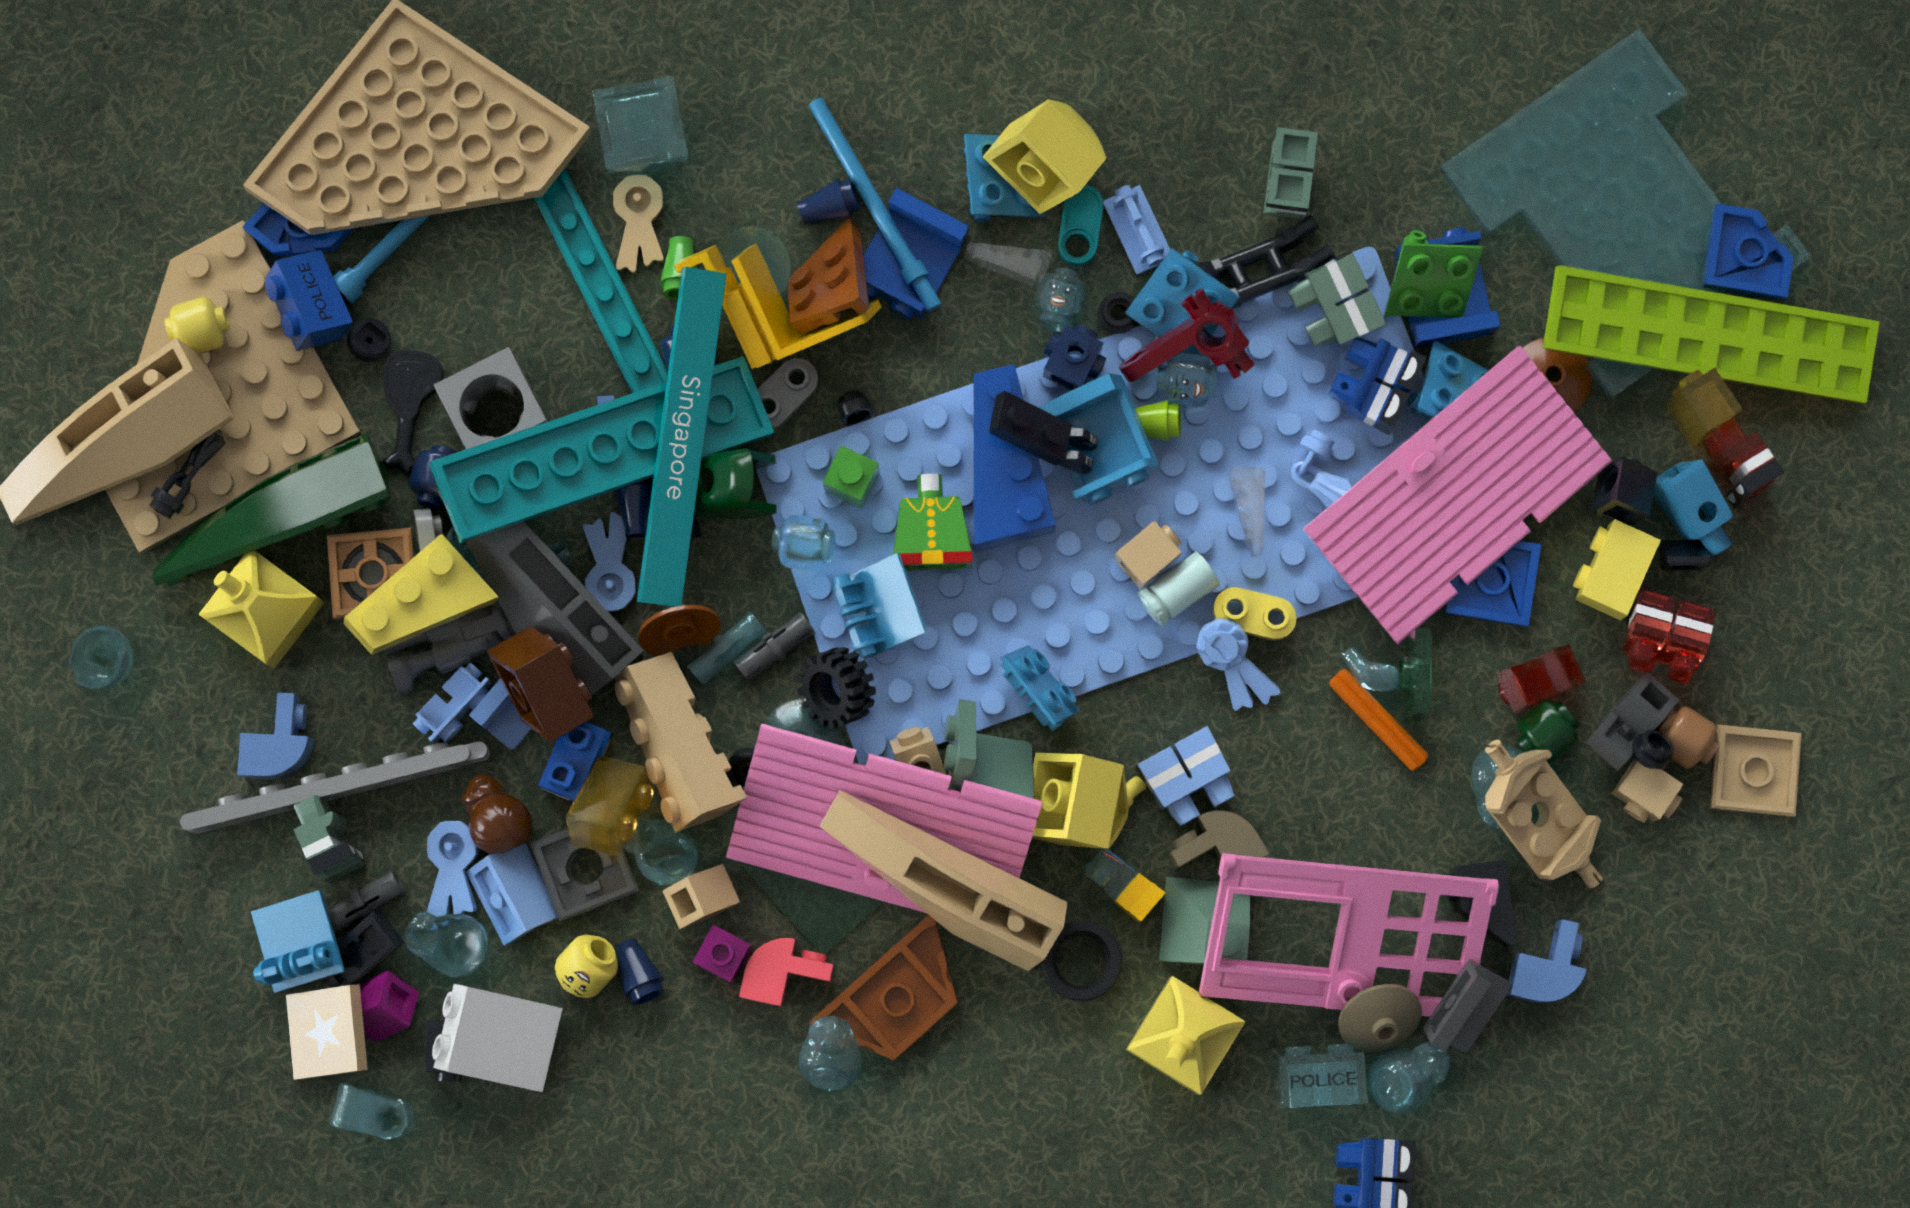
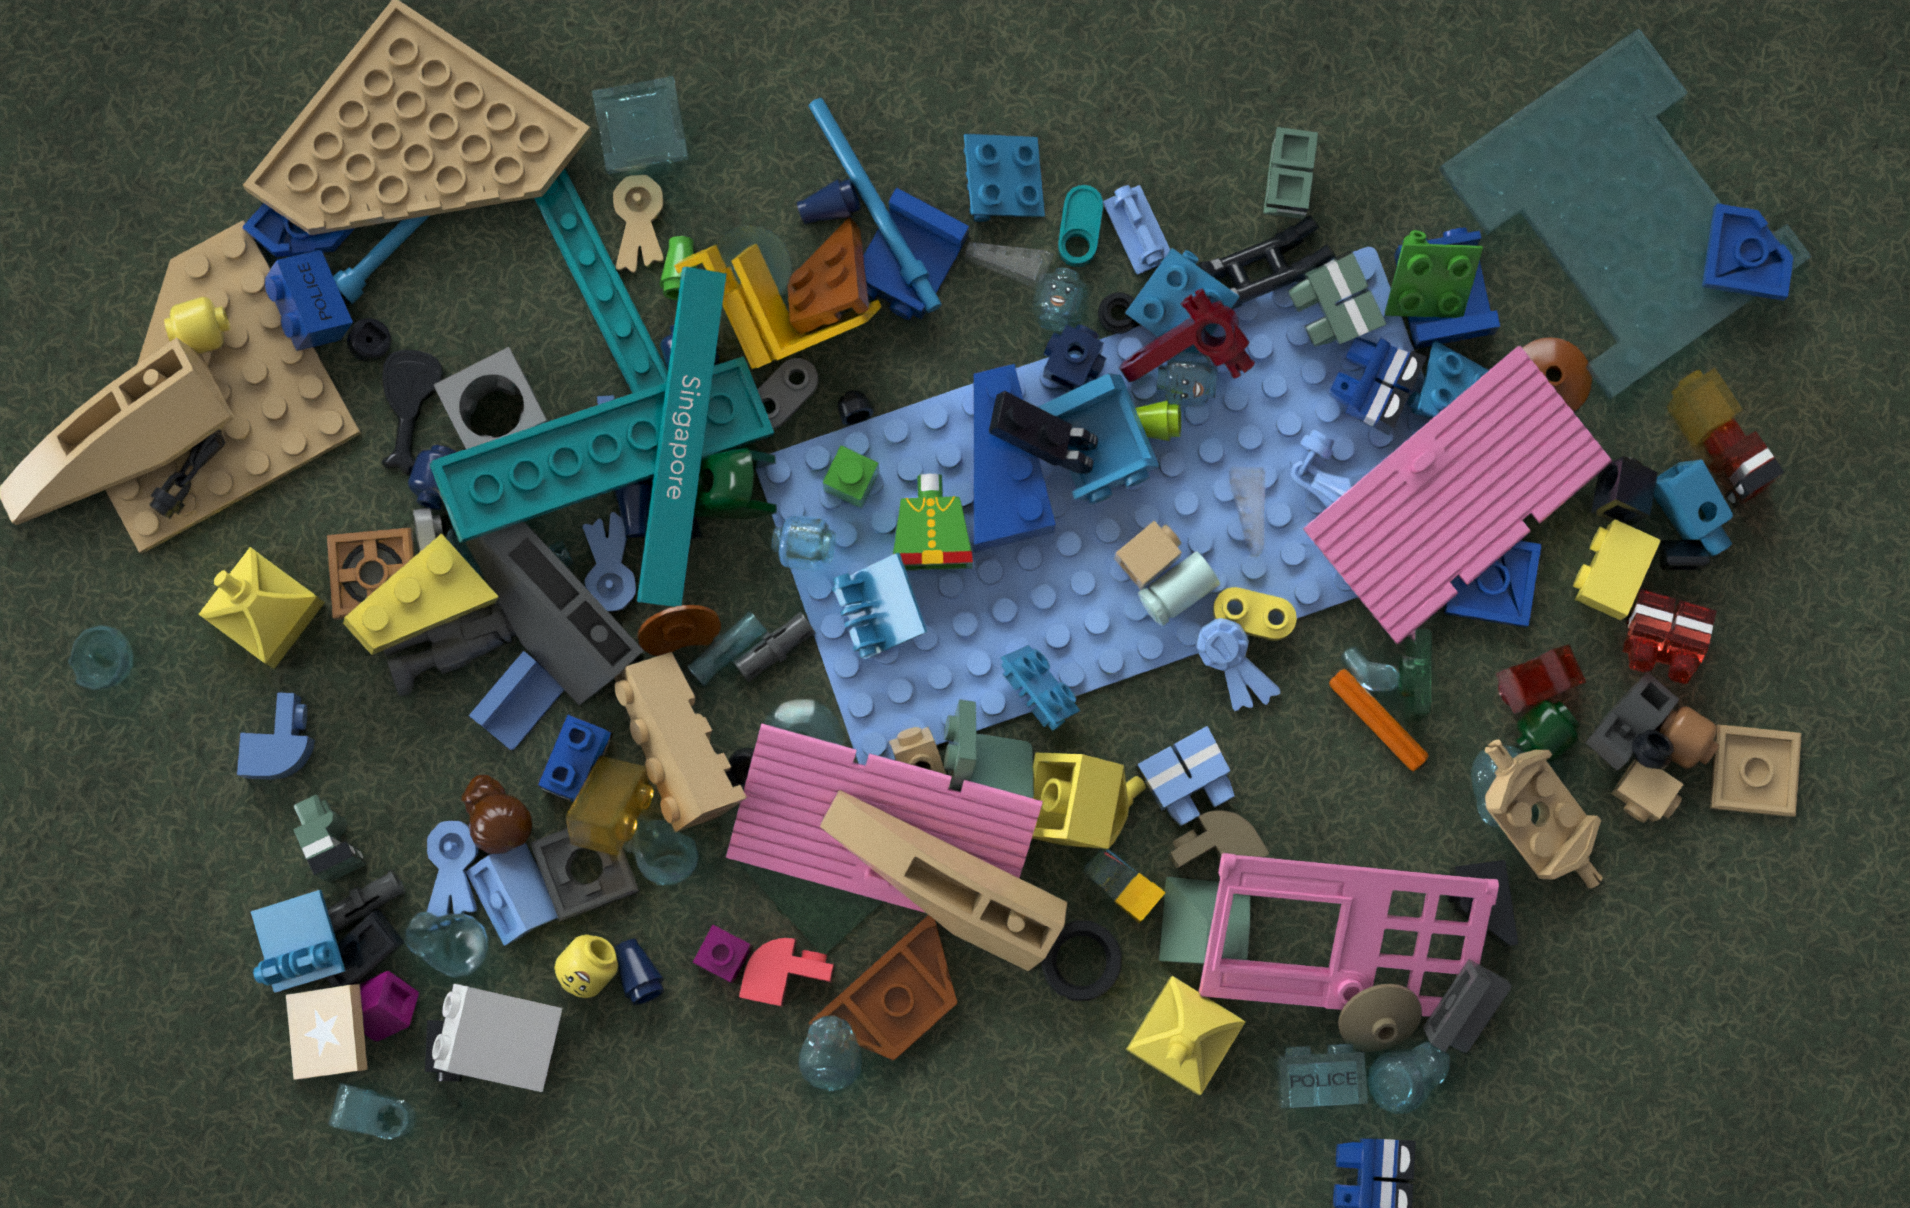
(282, 506): dark green wedge -> none
(354, 780): light grey hinge -> none
(444, 717): light blue hinge -> none
(542, 683): reddish brown brick -> none
(709, 891): tan brick -> none
(851, 681): black tyre -> none
(1047, 154): light yellow piece -> none
(1550, 978): medium blue brick -> none
(1707, 330): lime plate -> none

